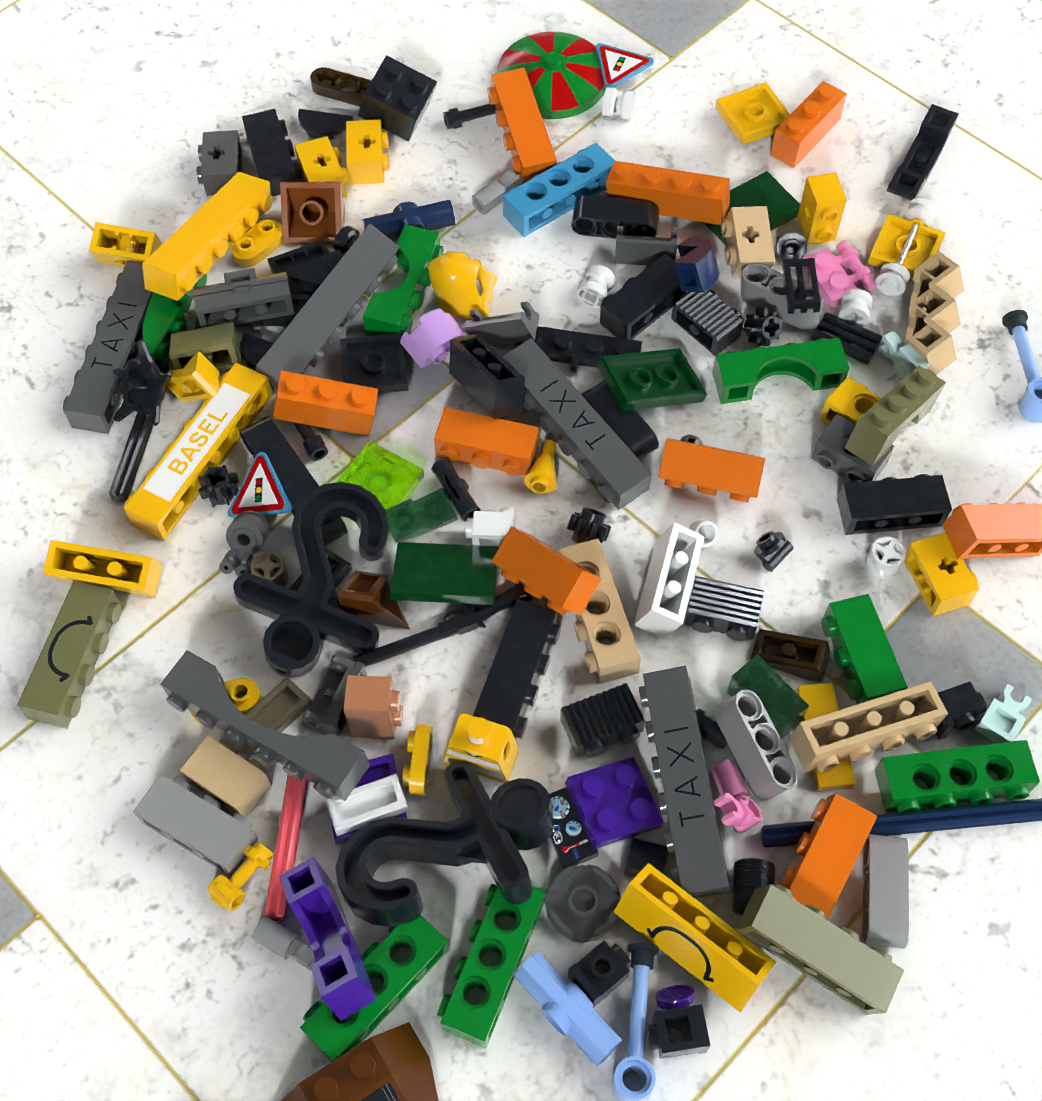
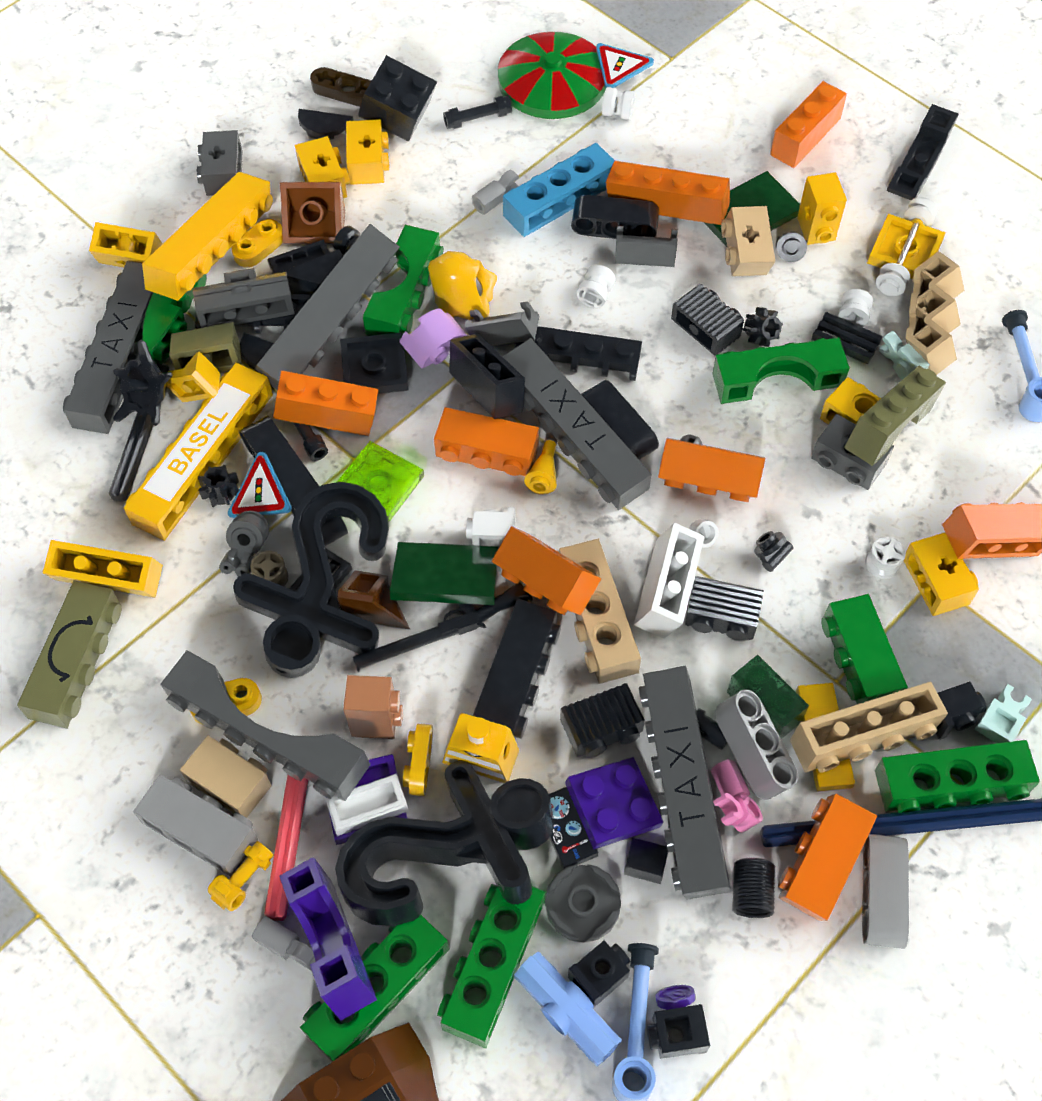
(270, 149): black brick -> none
(280, 706): dark tan tile -> none
(326, 710): dark grey hinge -> none
(420, 516): clear green slope -> none
(427, 217): dark blue piece -> none
(455, 488): black pin -> none
(522, 124): orange brick -> none
(588, 526): black gear -> none
(641, 299): black brick -> none
(651, 379): dark green tile -> none
(694, 937): yellow brick -> none
(698, 266): dark blue brick -> none
(752, 113): yellow plate -> none
(765, 288): light grey beam -> none
(793, 654): dark brown slope -> none
(802, 303): black tile -> none
(820, 949): brick -> none
(832, 277): bright pink plate -> none
(893, 504): black brick -> none

